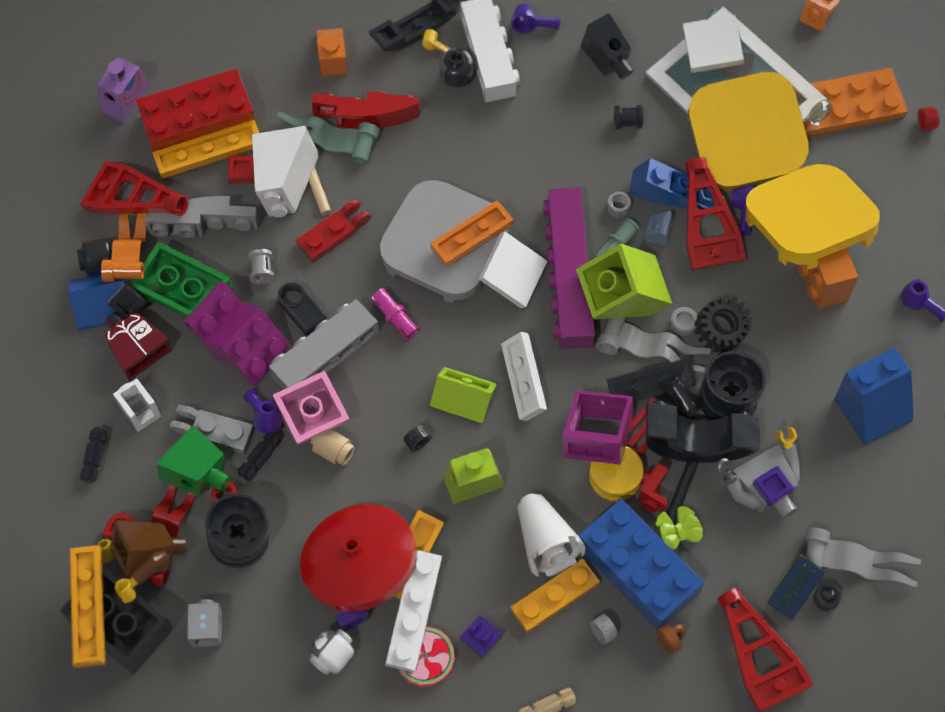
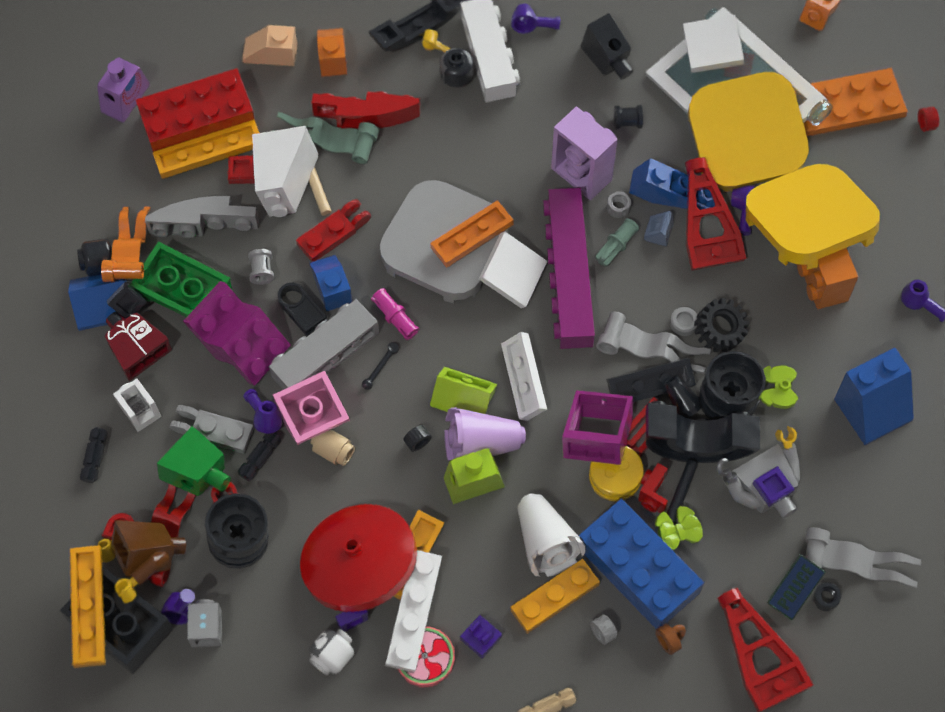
(109, 181): red plate -> none
(176, 606): none -> dark purple bar
(271, 46): none -> light nougat slope
(331, 282): none -> blue slope
(393, 348): none -> black hinge
(476, 431): none -> lavender cone
(583, 152): none -> lavender brick
(624, 284): lime slope -> none
(781, 395): none -> lime piece

